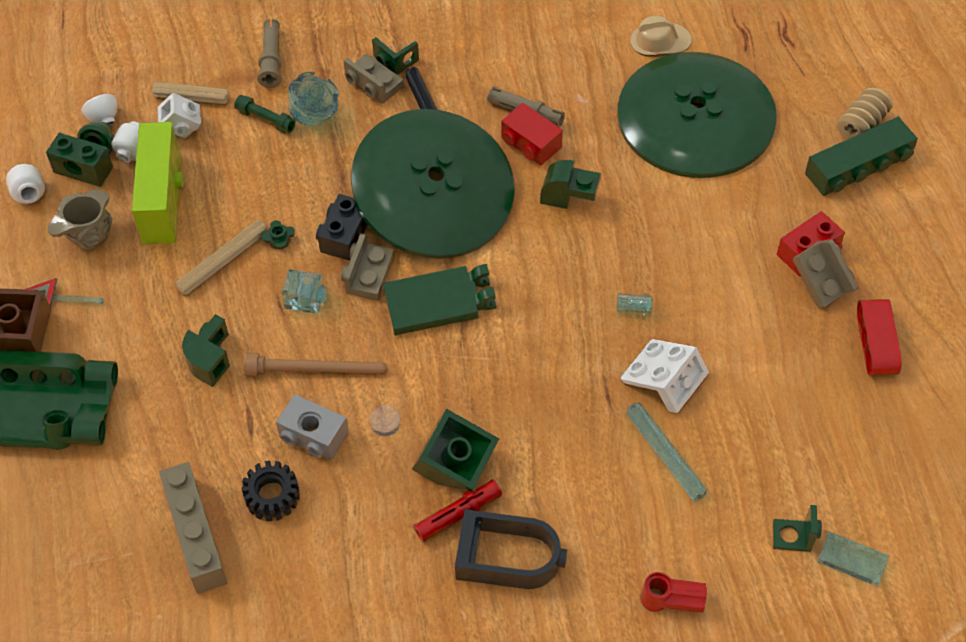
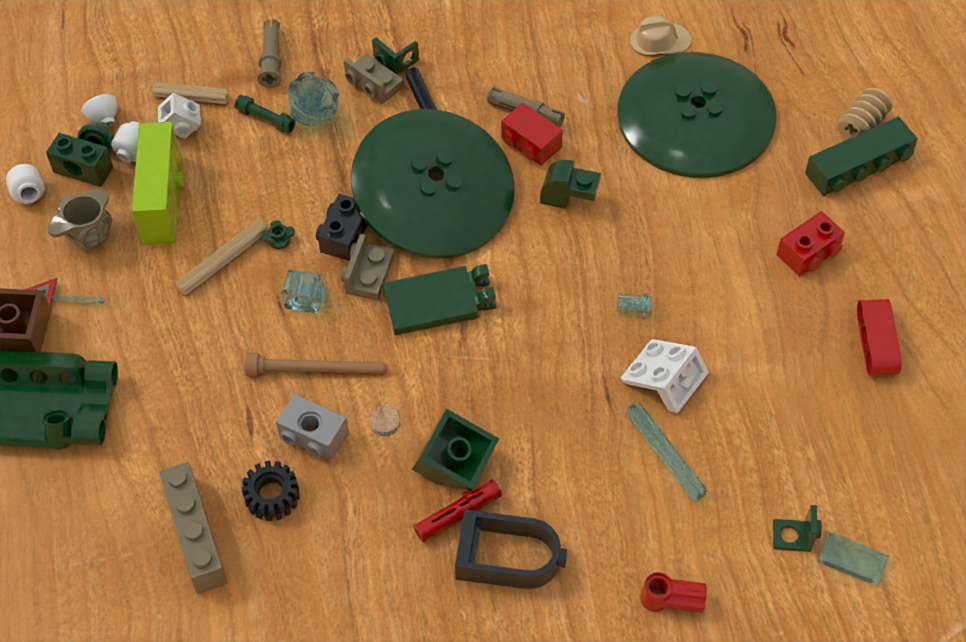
(203, 352): dark green brick -> none
(825, 272): dark tan bracket -> none

